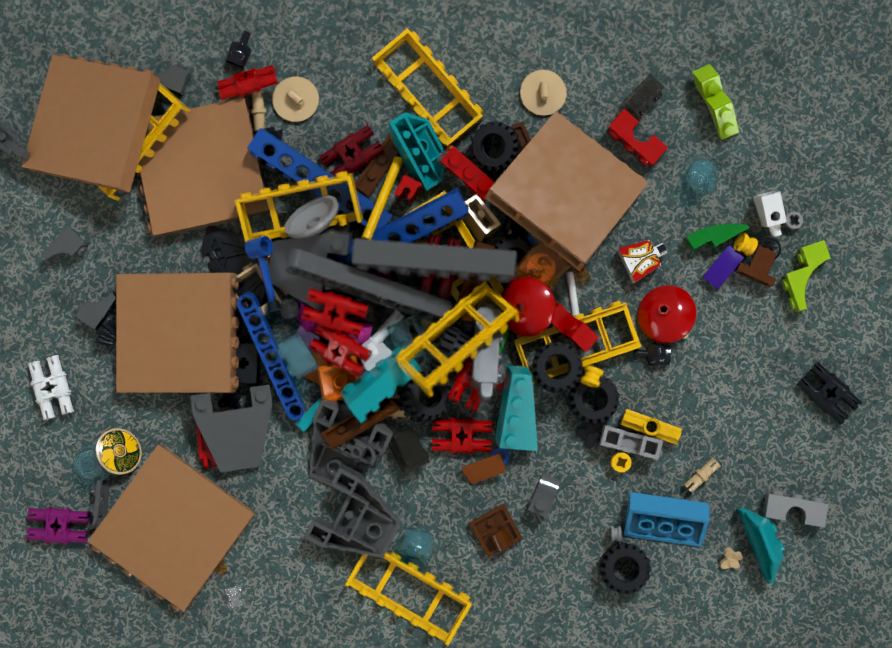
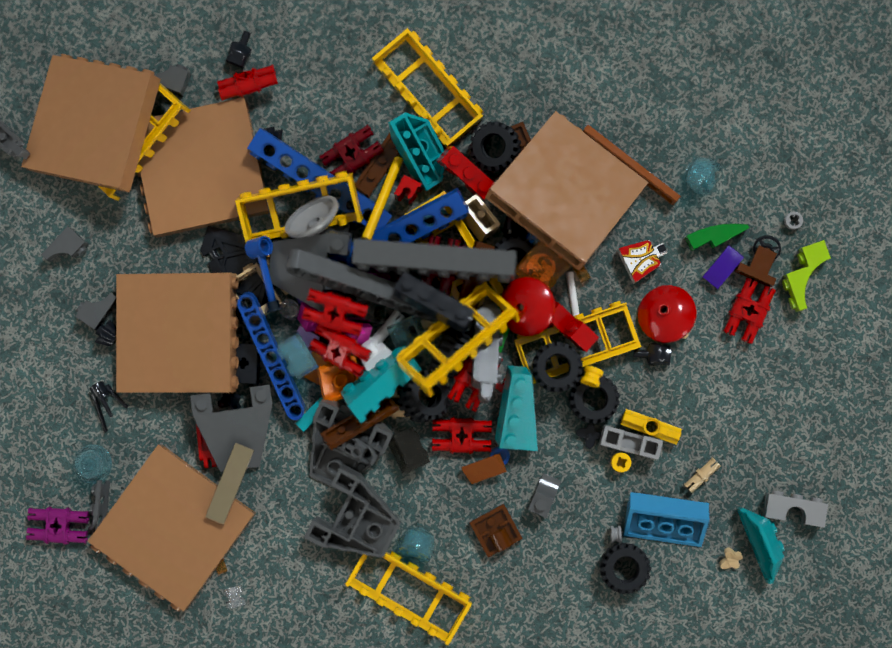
(41, 383): white pin -> none
(100, 393): none -> black plant
(118, 451): shield -> none
(229, 483): none -> dark tan tile
(258, 110): tan pin -> none
(295, 99): tan shield -> none
(434, 303): none -> black brick
(543, 92): tan shield -> none
(638, 100): clear smoke brick -> none
(647, 151): red arch -> none
(654, 183): none -> dark orange tile
(718, 103): lime arch -> none
(738, 311): none -> red pin
(745, 244): yellow wheel -> none
(766, 205): white torso -> none
(818, 395): black pin -> none

